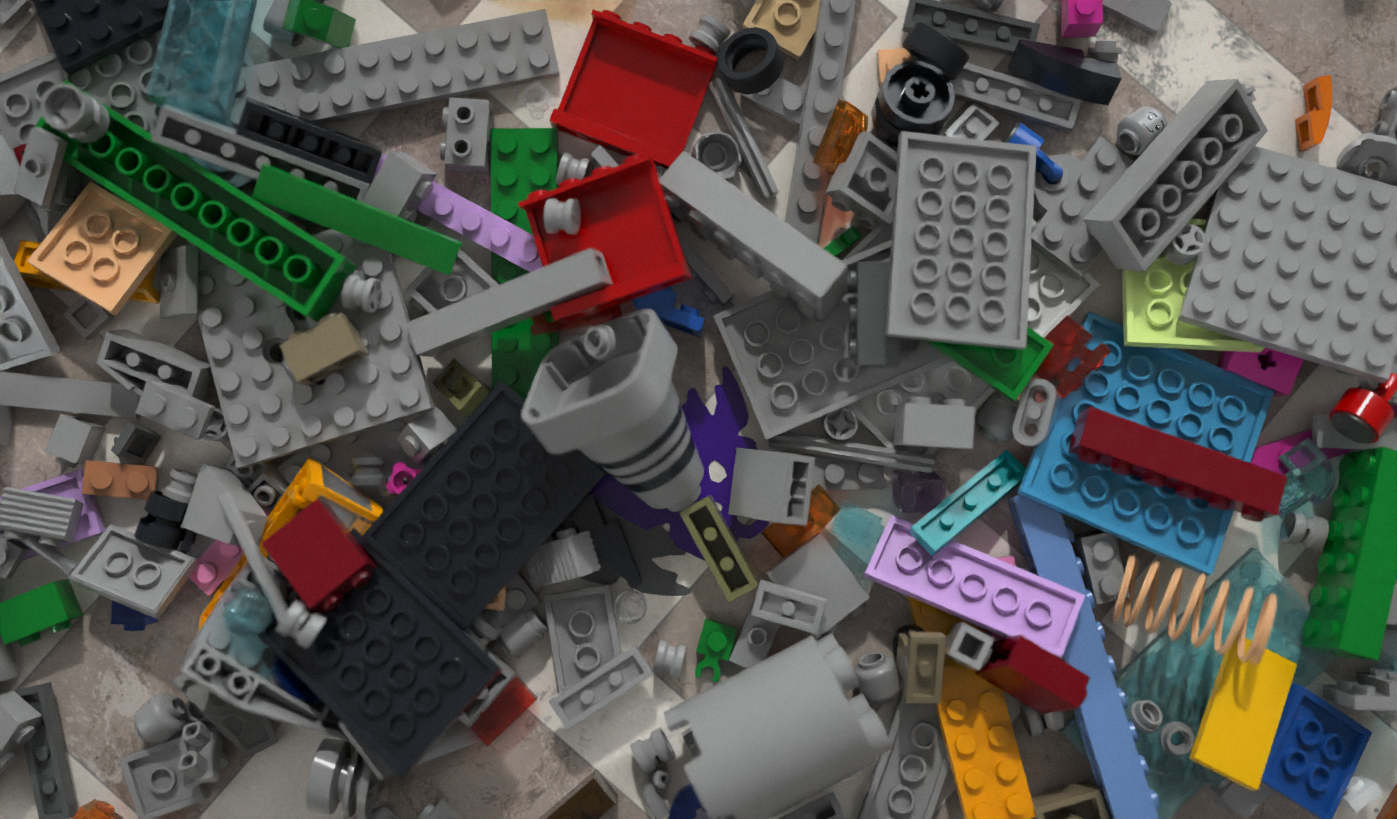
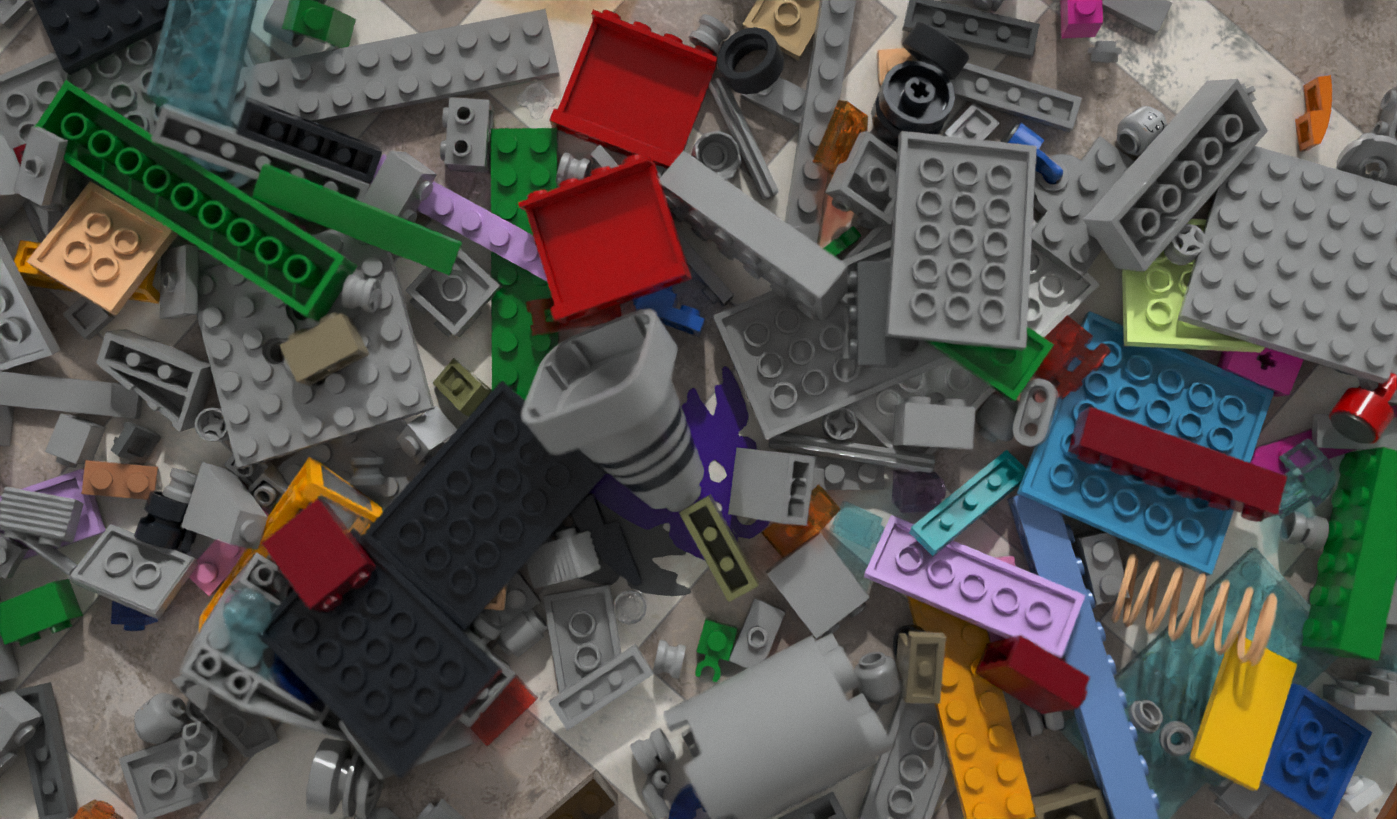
(75, 113): light grey wheel -> none
(175, 409): light grey plate -> none
(253, 554): light grey bar -> none
(294, 618): light grey wheel -> none
(400, 472): dark pink plate -> none
(508, 303): light grey brick -> none
(562, 216): light grey wheel -> none
(600, 341): light grey plate -> none
(789, 606): light grey plate -> none
(968, 646): light grey brick -> none
(1066, 71): black slope -> none

